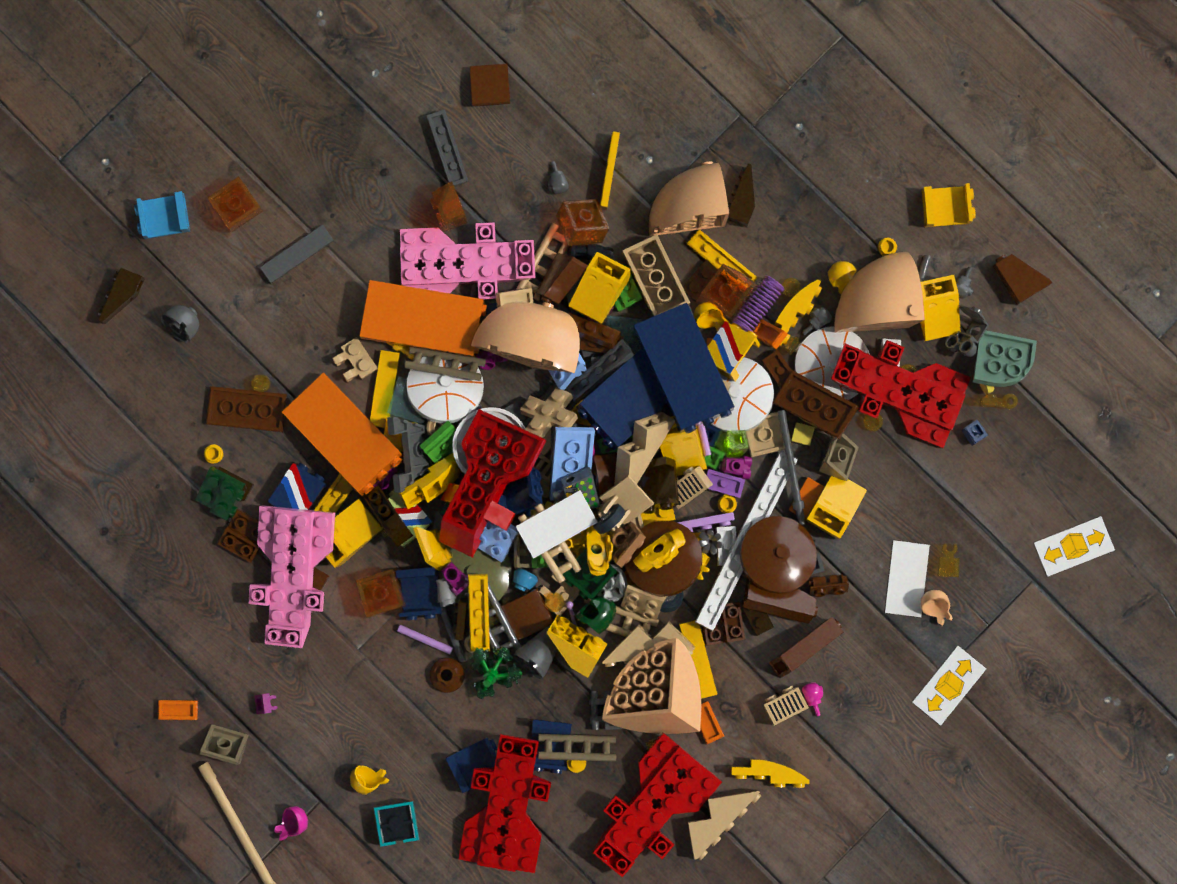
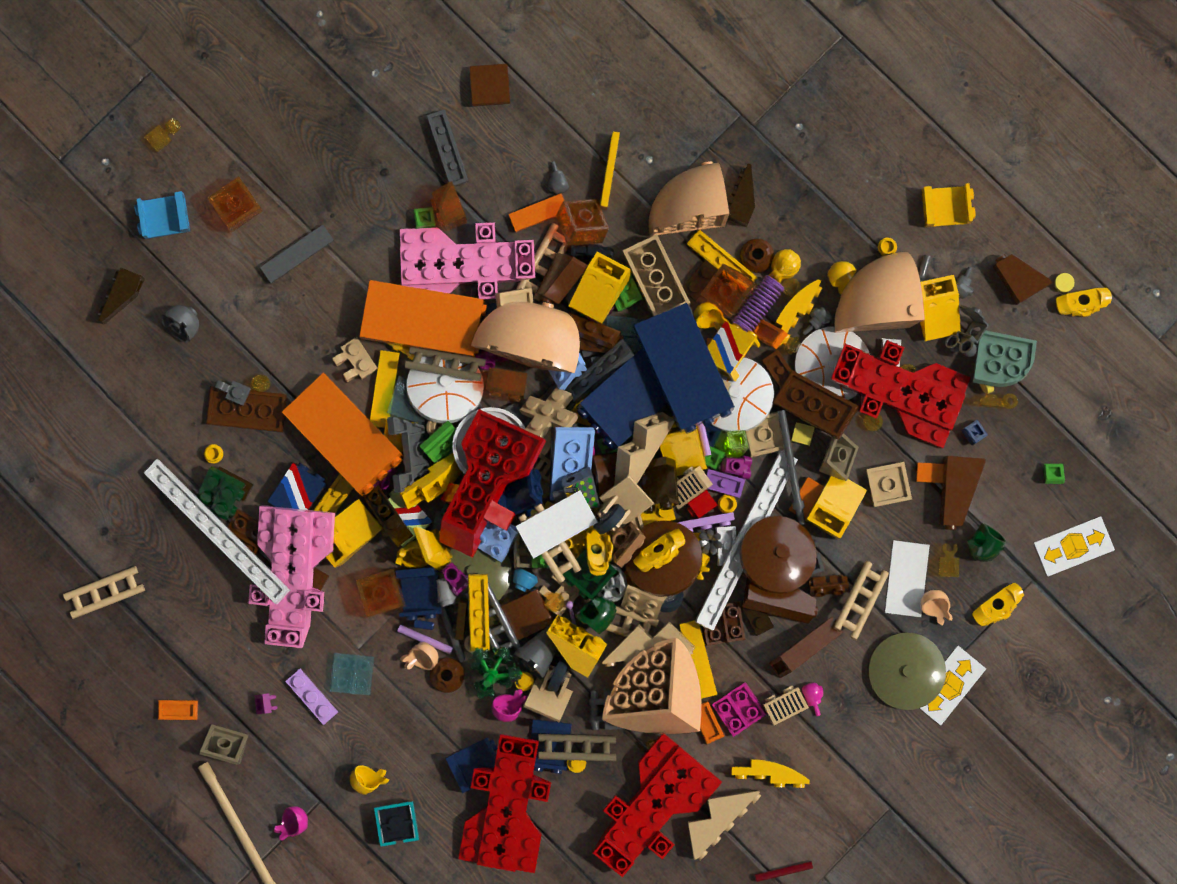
(92, 588): none -> tan bar
(159, 138): none -> clear yellow plate
(216, 531): none -> white plate
(236, 392): none -> dark grey plate
(312, 696): none -> lavender plate
(352, 674): none -> clear light blue slope
(411, 556): none -> yellow piece
(421, 655): none -> light nougat piece
(424, 218): none -> bright green tile
(424, 624): none -> dark blue tile
(507, 383): none -> clear orange slope
(508, 707): none -> dark pink piece
(526, 681): none -> yellow plate
(536, 213): none -> orange tile
(548, 697): none -> tan plate
(701, 505): none -> red brick
(739, 709): none -> dark pink slope
(750, 262): none -> reddish brown piece
(783, 871): none -> dark red bar
(785, 265): none -> yellow piece
(871, 595): none -> tan bar
(888, 484): none -> tan plate
(907, 671): none -> olive dish
(930, 472): none -> orange tile
(958, 488): none -> reddish brown slope
(986, 543): none -> dark green piece
(986, 613): none -> yellow piece
(1054, 474): none -> bright green tile
(1064, 282): none -> light yellow tile
(1069, 302): none -> yellow piece

